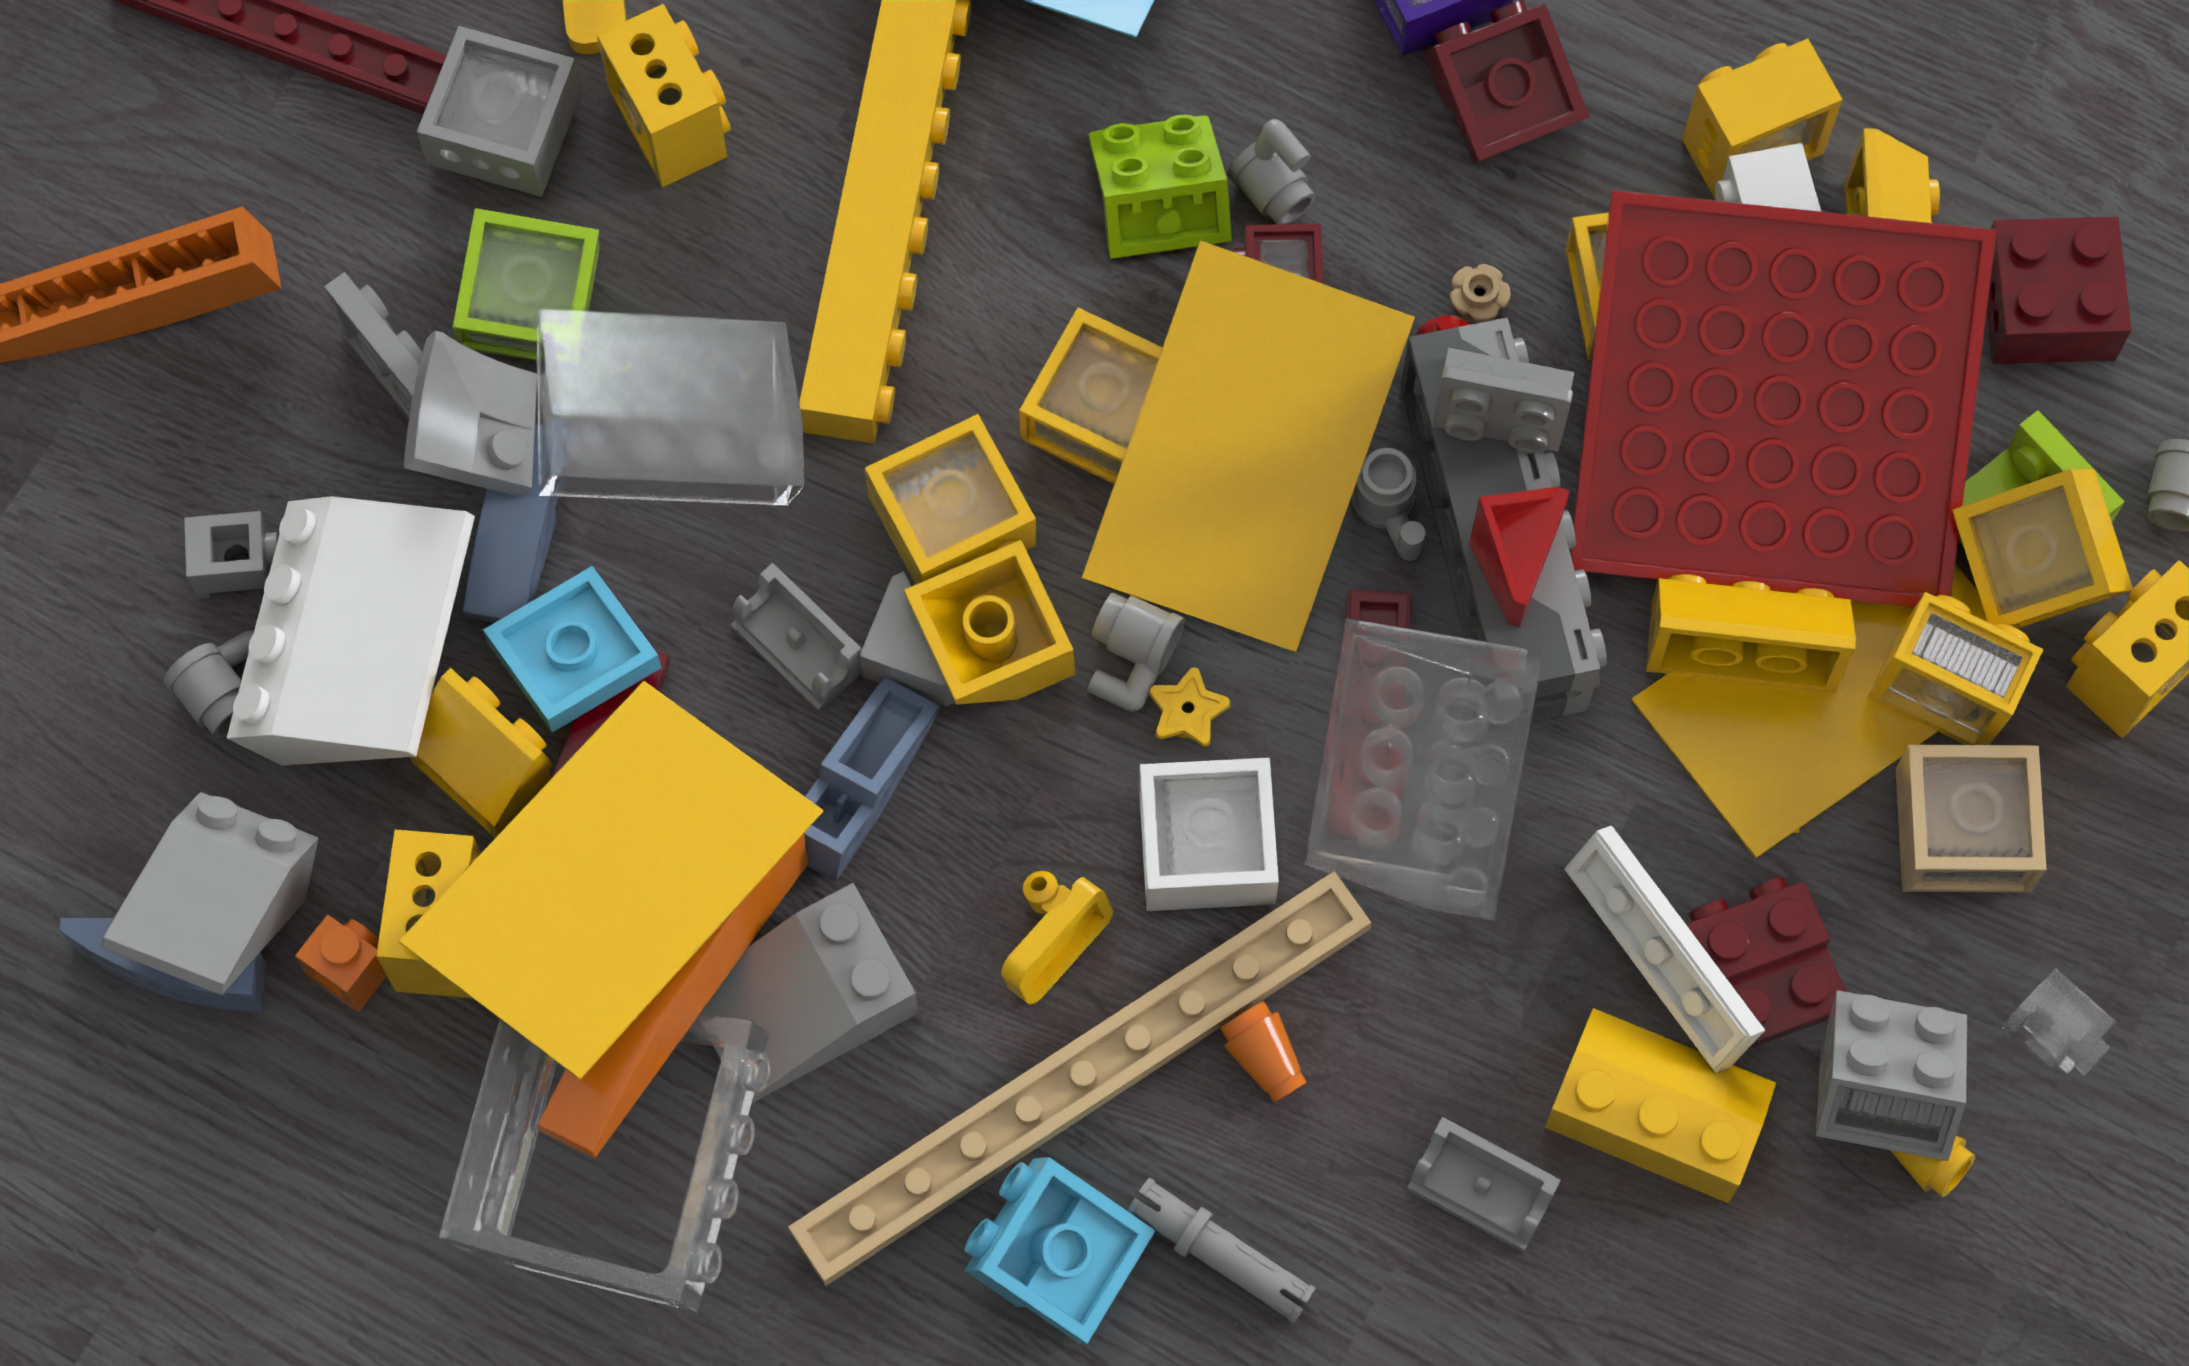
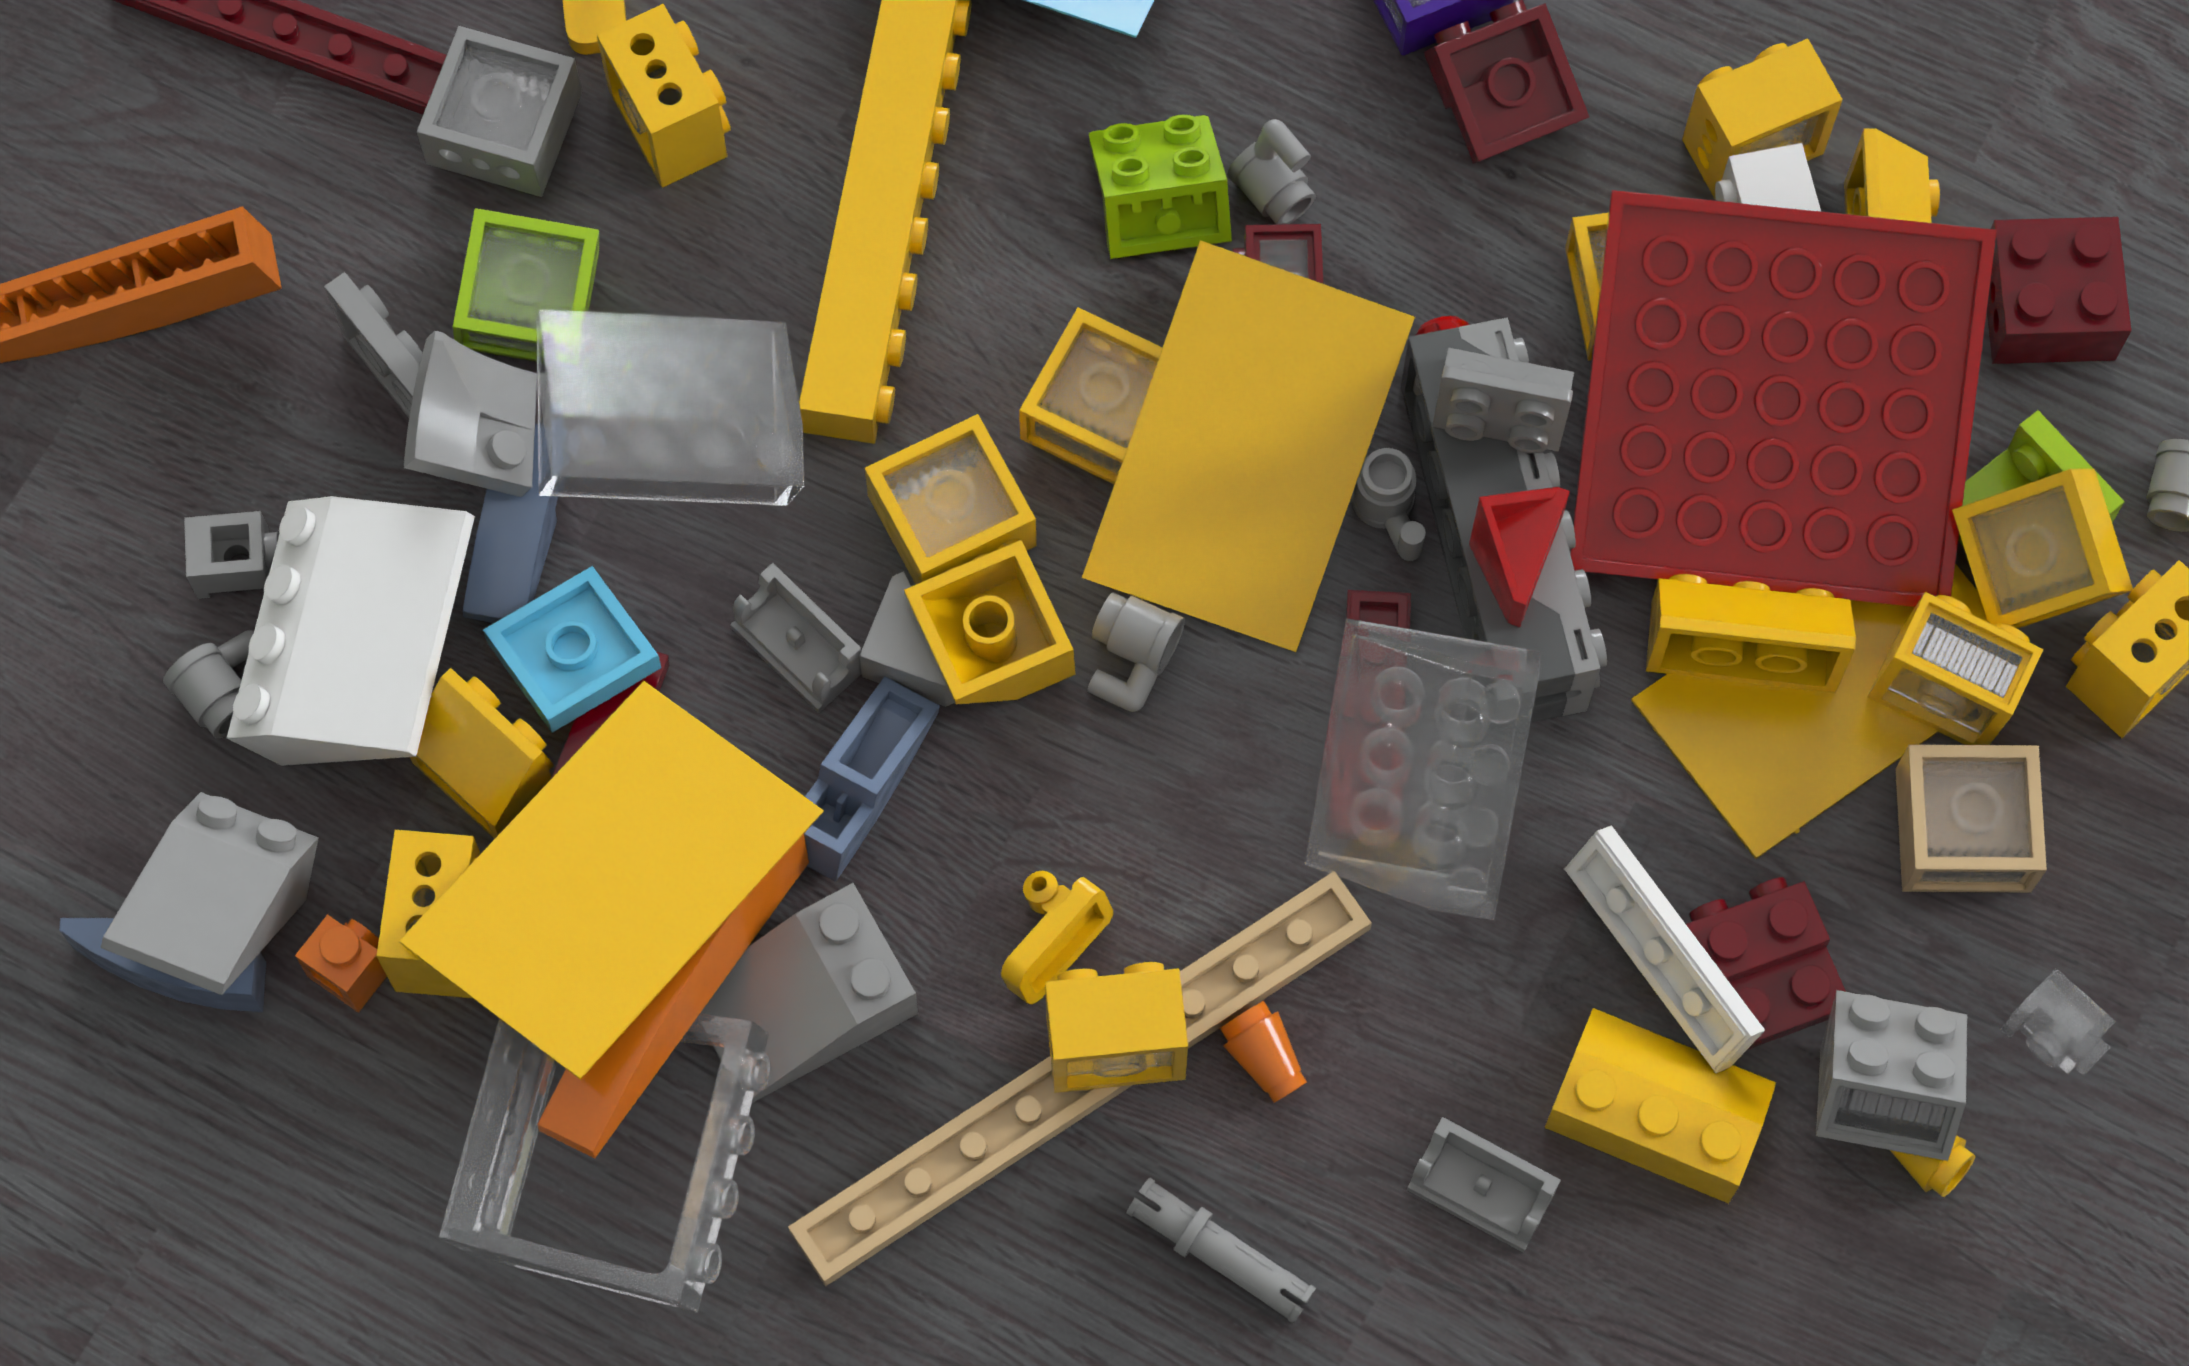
(1057, 1247): medium azure plate -> none
(1116, 1028): none -> yellow piece
(1188, 725): yellow plate -> none
(1208, 834): piece -> none
(1474, 307): tan plate -> none

